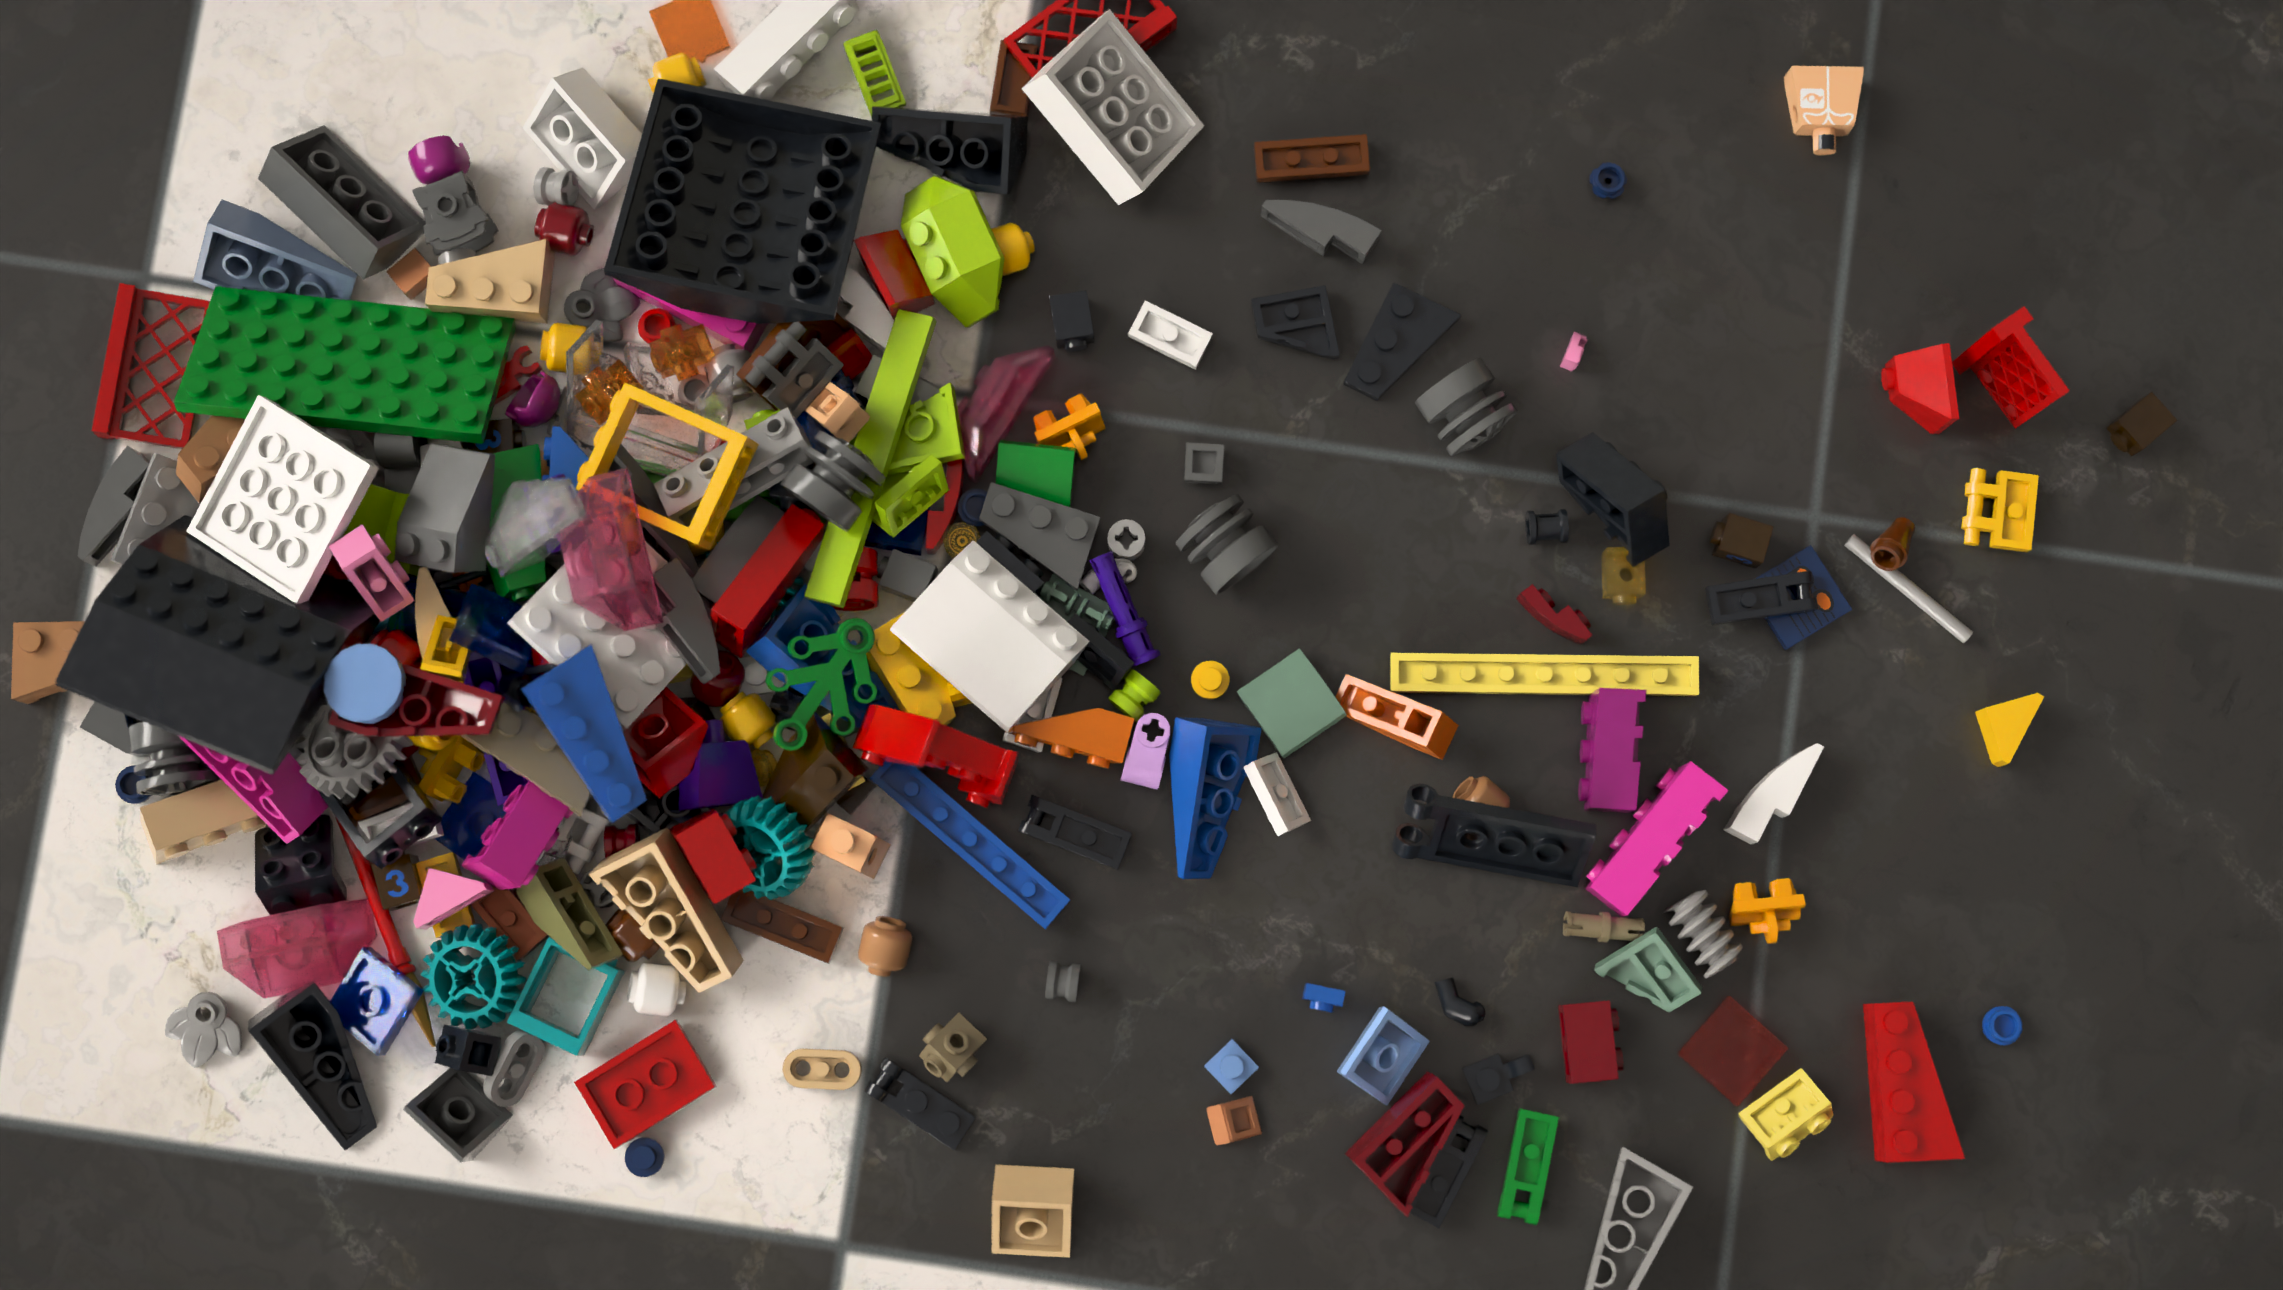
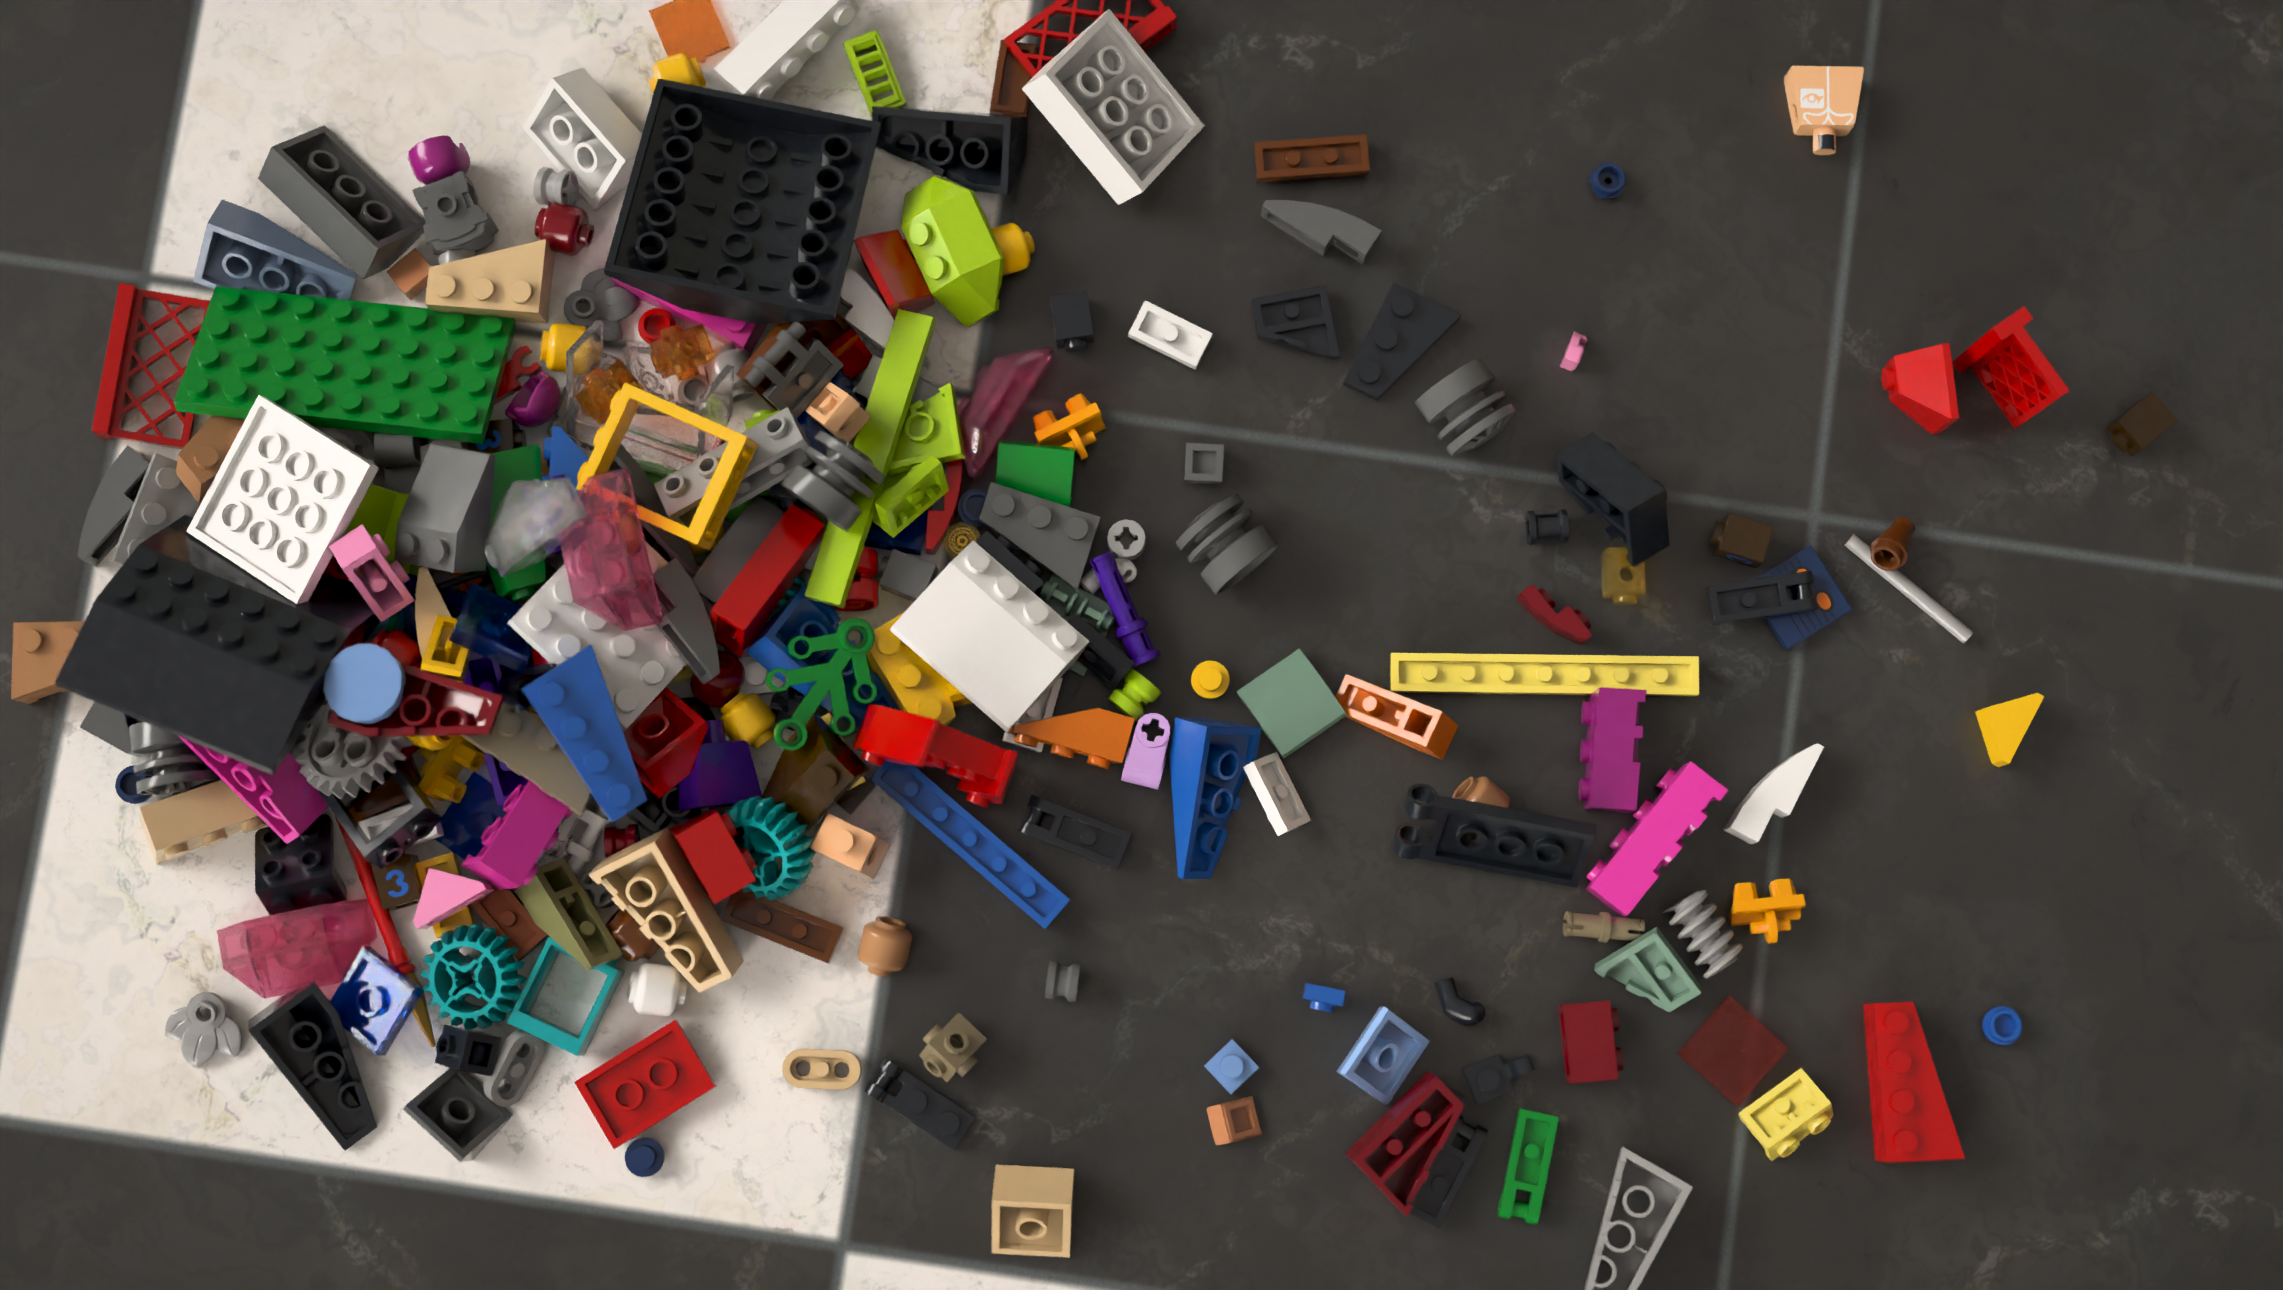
(764, 765): clear yellow plate -> none
(2012, 510): yellow plate -> none

